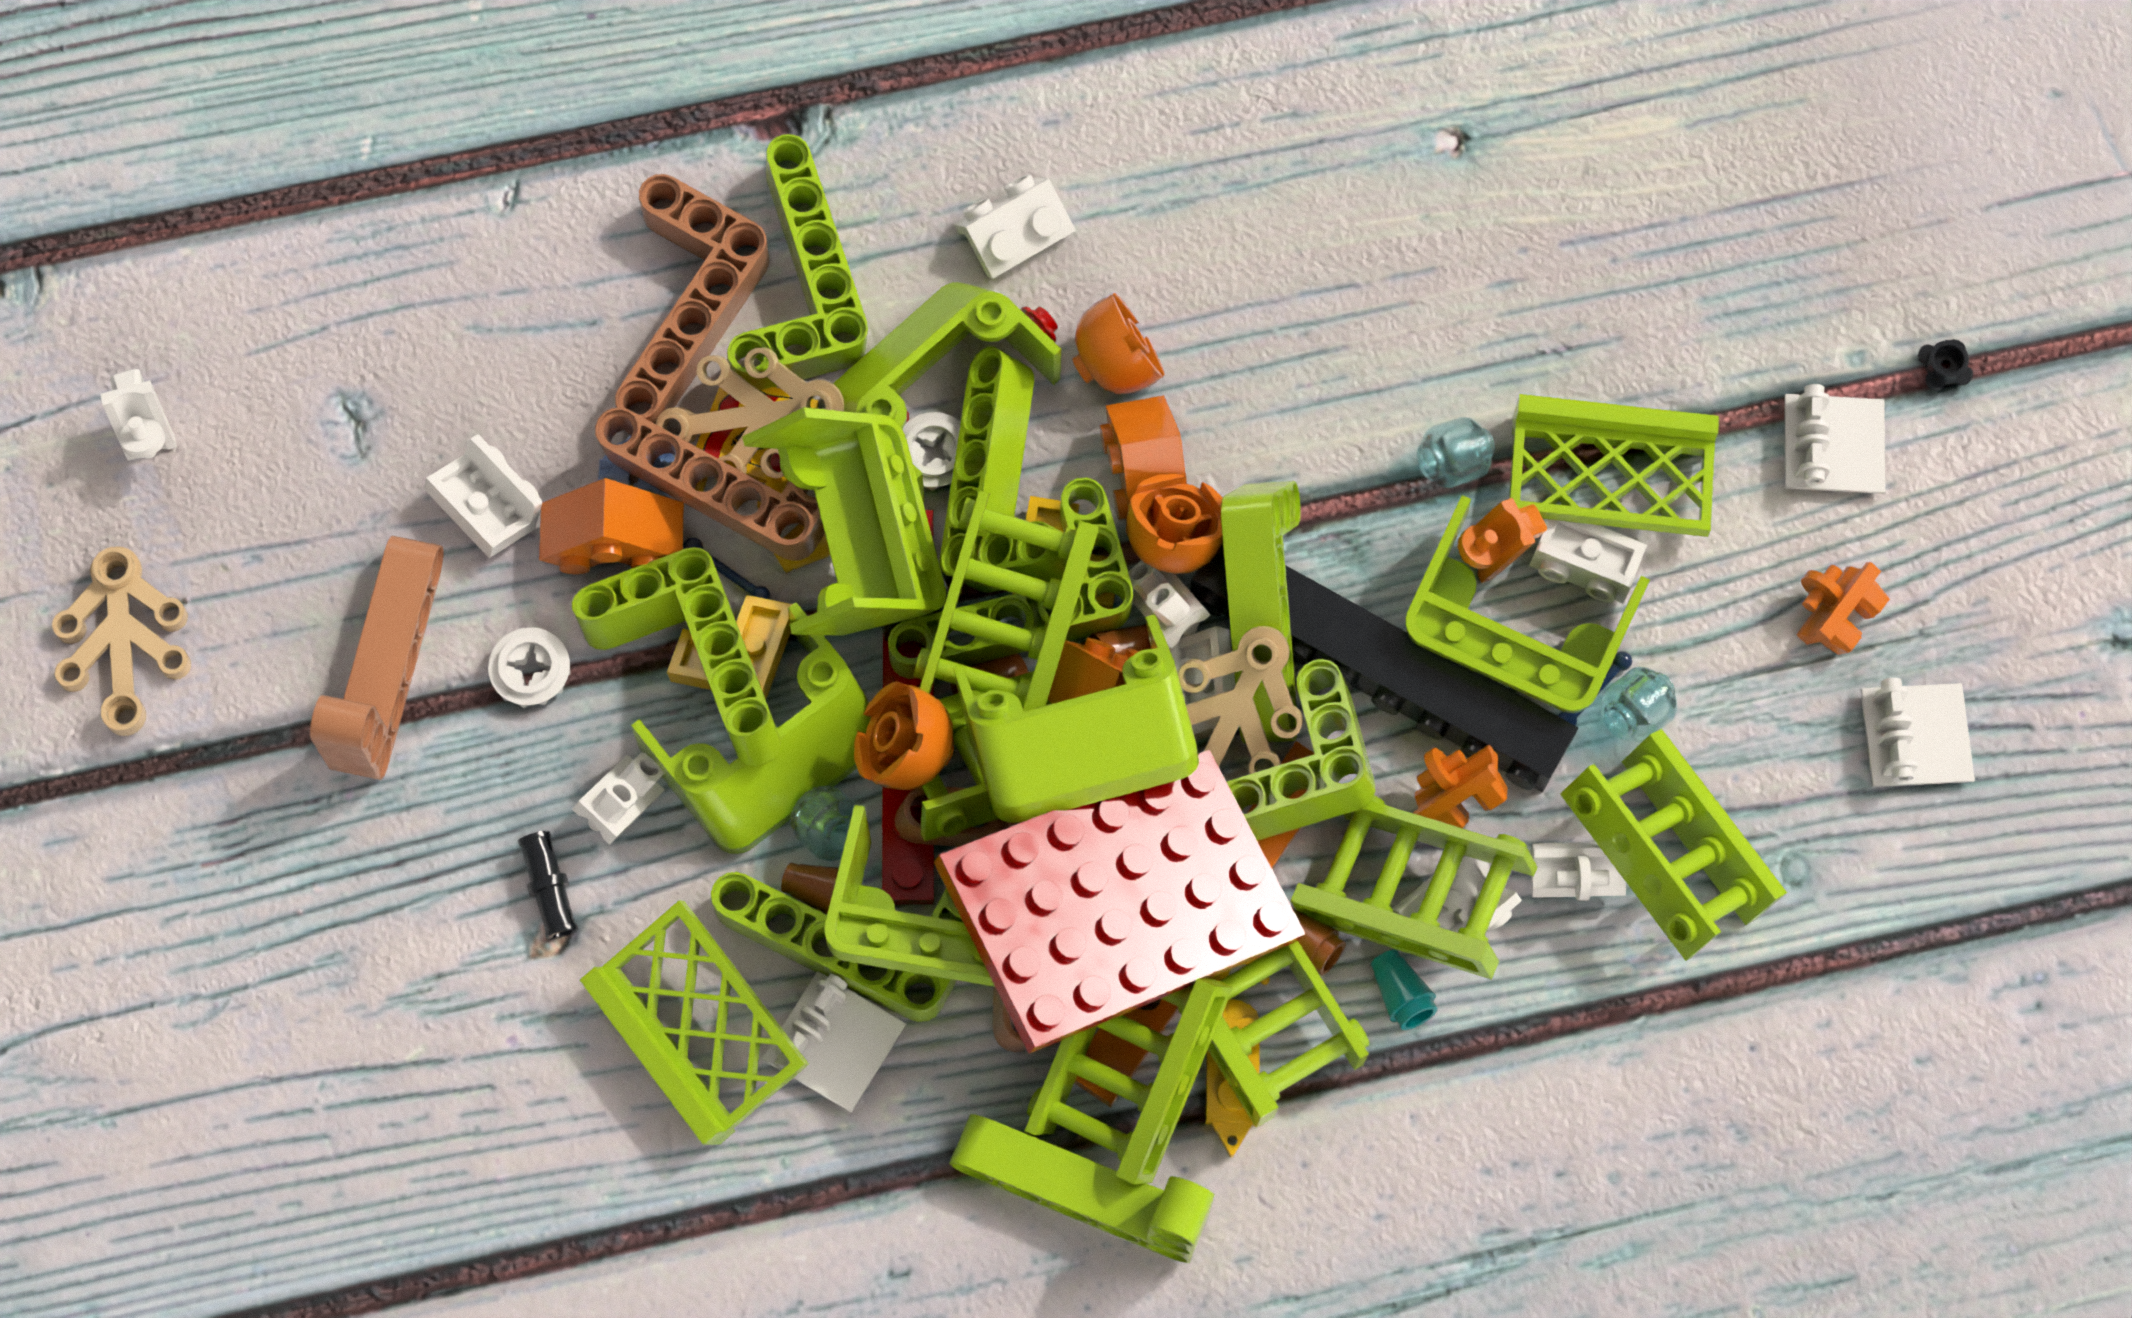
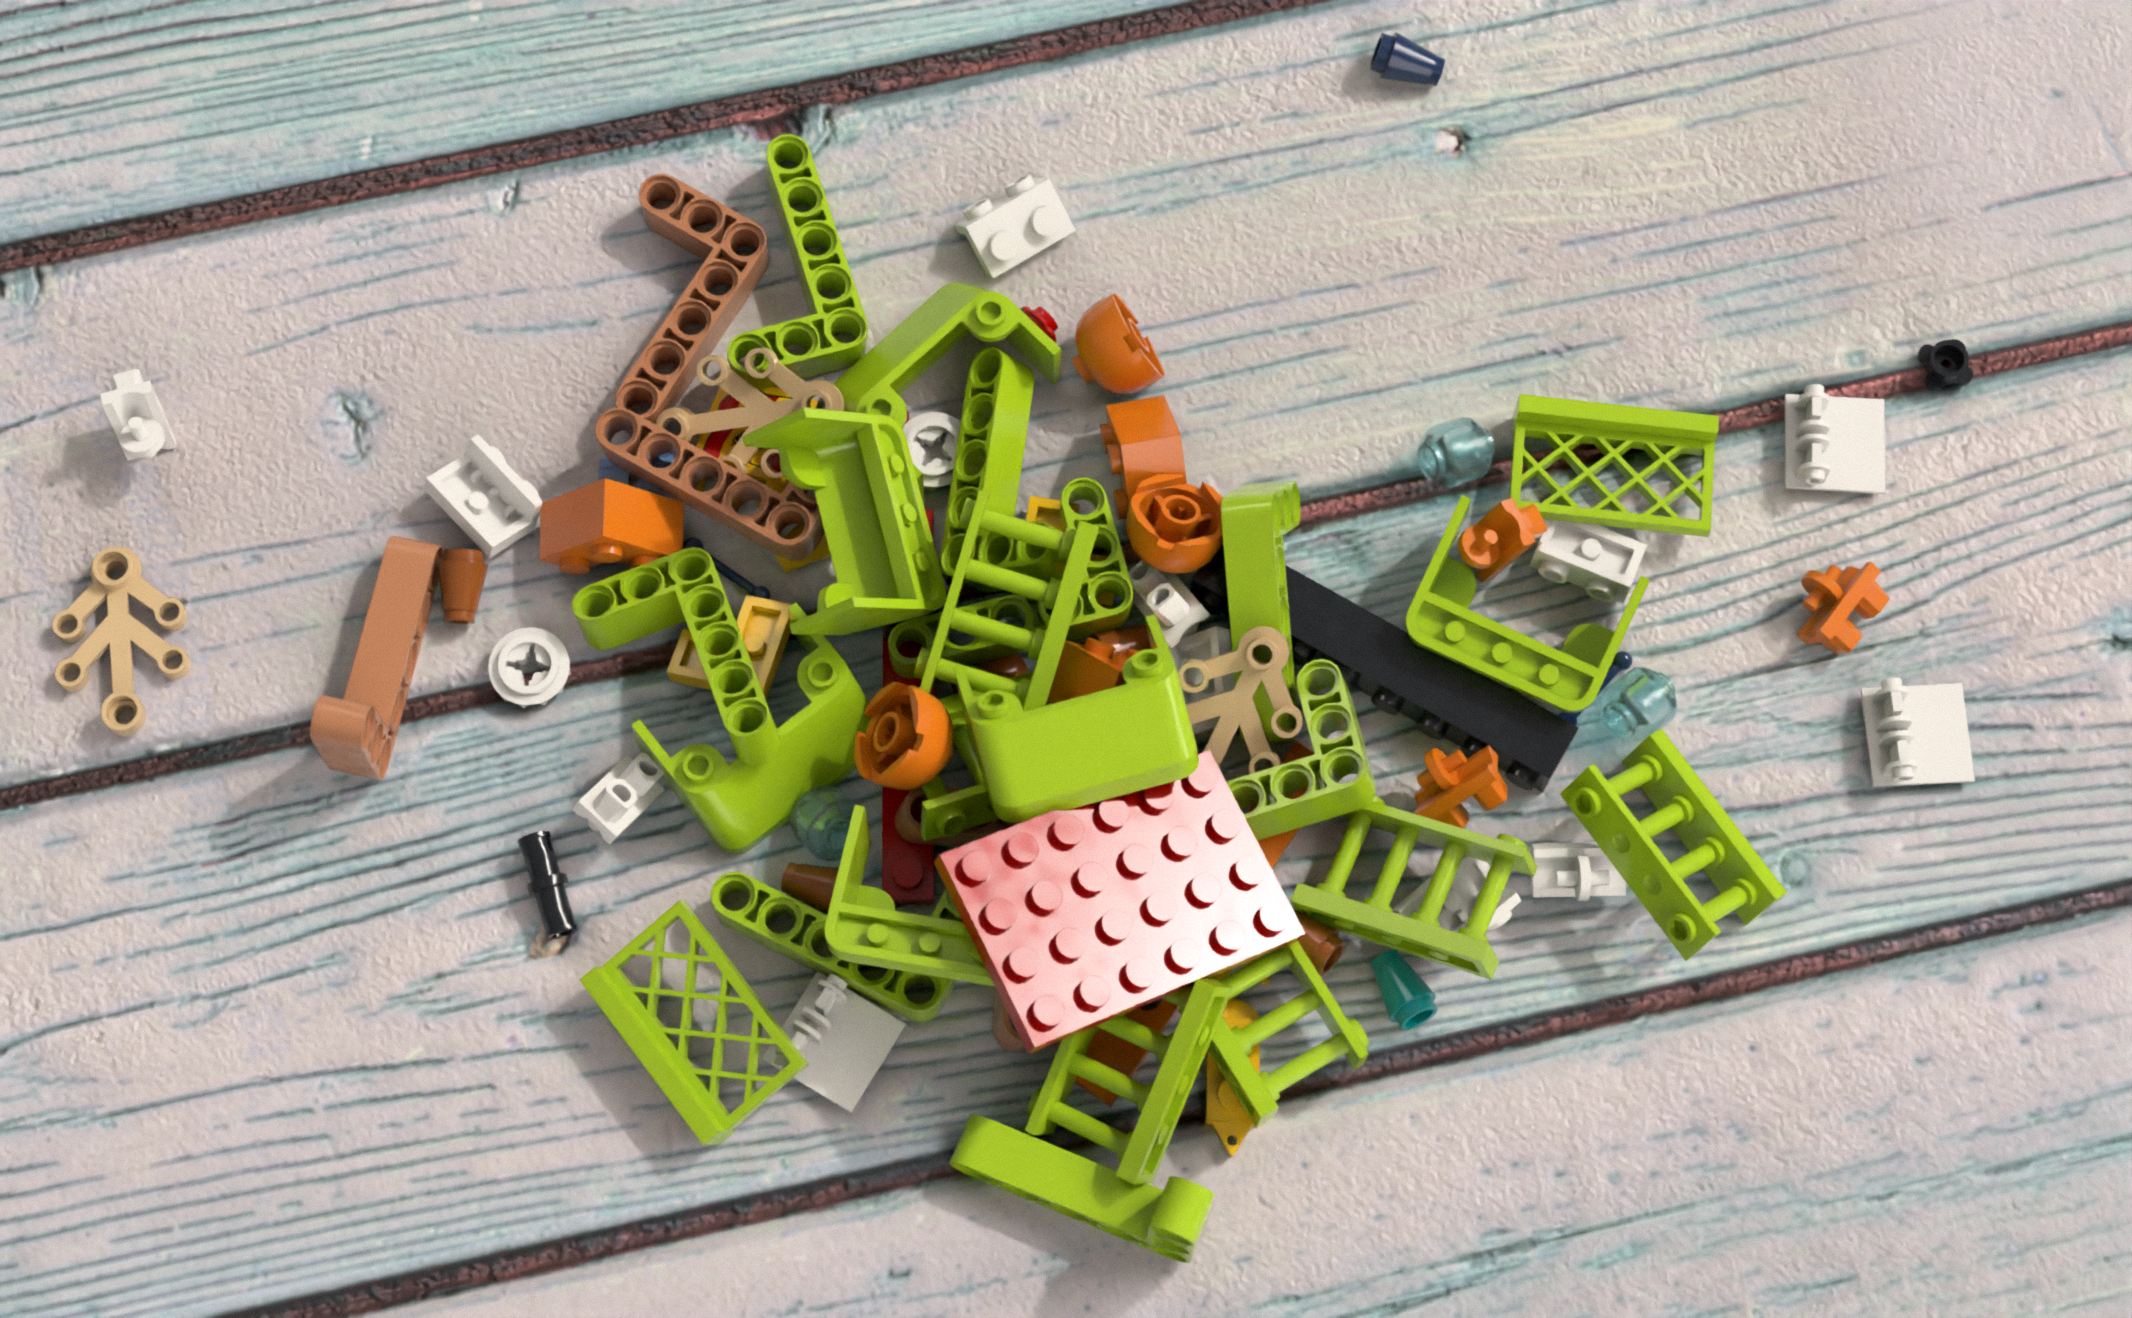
(461, 582): none -> dark orange cone
(1405, 61): none -> dark blue cone

